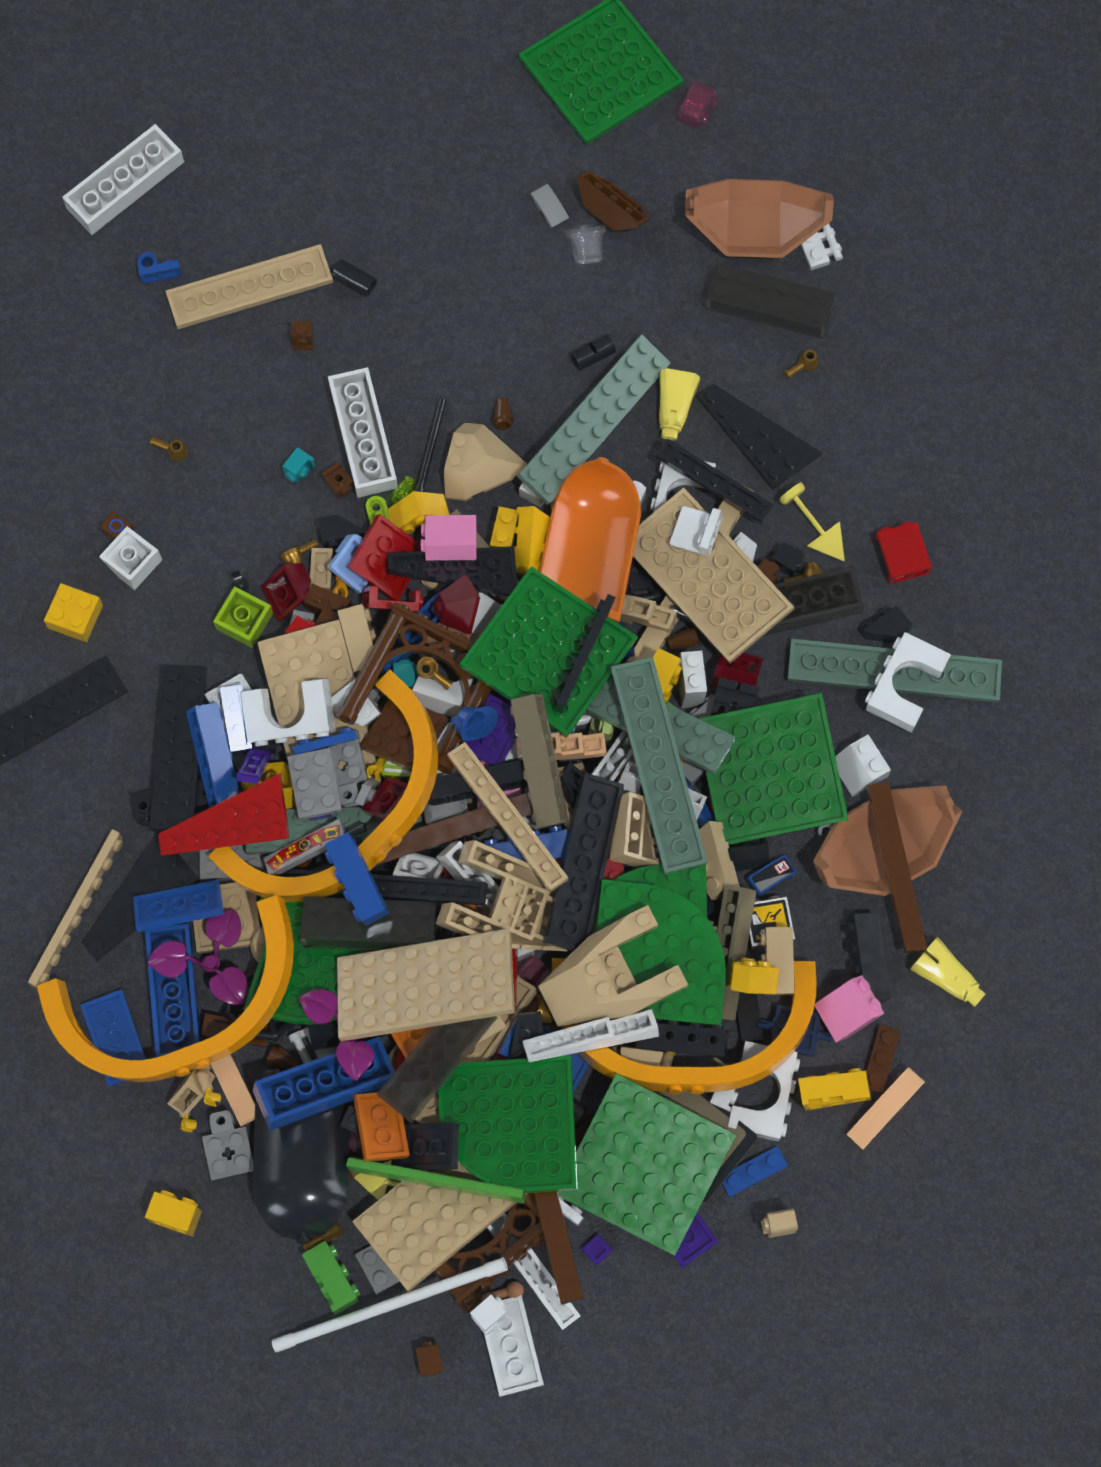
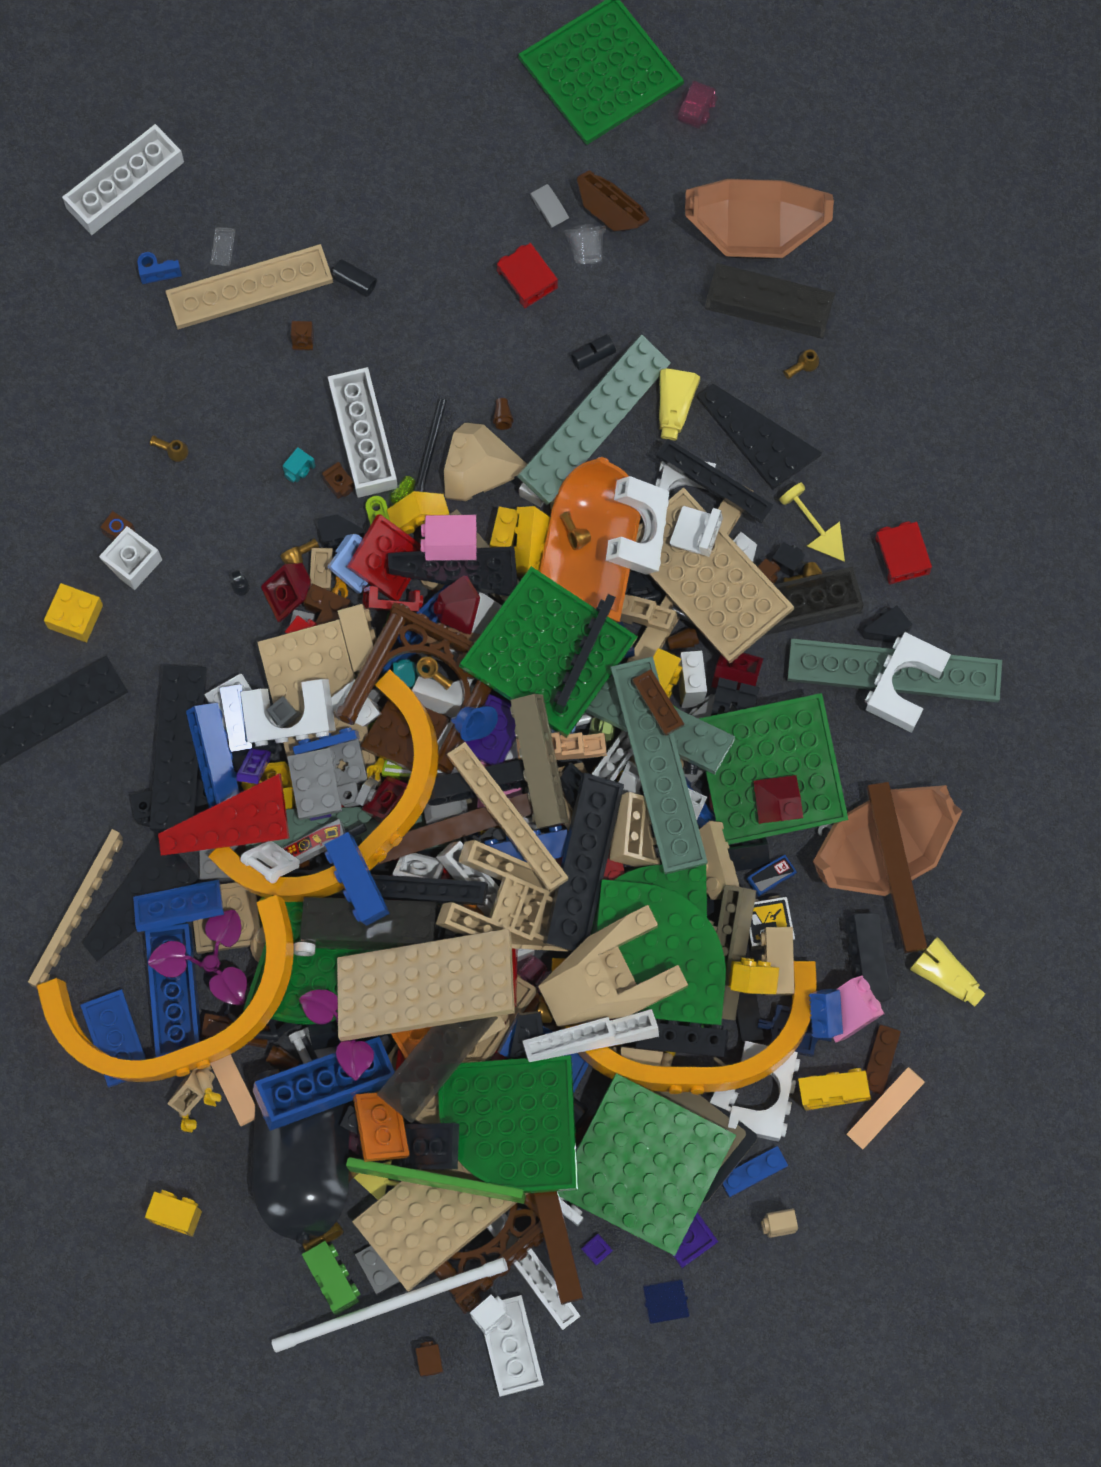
(222, 246): none -> clear tile
(227, 1136): light grey plate -> none
(243, 617): lime brick -> none
(272, 855): none -> white plate
(283, 712): none -> dark grey panel
(304, 949): none -> white tile
(513, 1290): nougat bar -> none
(527, 274): none -> red panel
(577, 537): none -> pearl gold bar
(652, 506): none -> white arch
(658, 702): none -> reddish brown plate
(666, 1301): none -> clear blue piece
(690, 768): none -> black plate
(778, 799): none -> dark red slope
(815, 252): white plate -> none
(826, 1013): none -> blue brick
(861, 766): white slope -> none

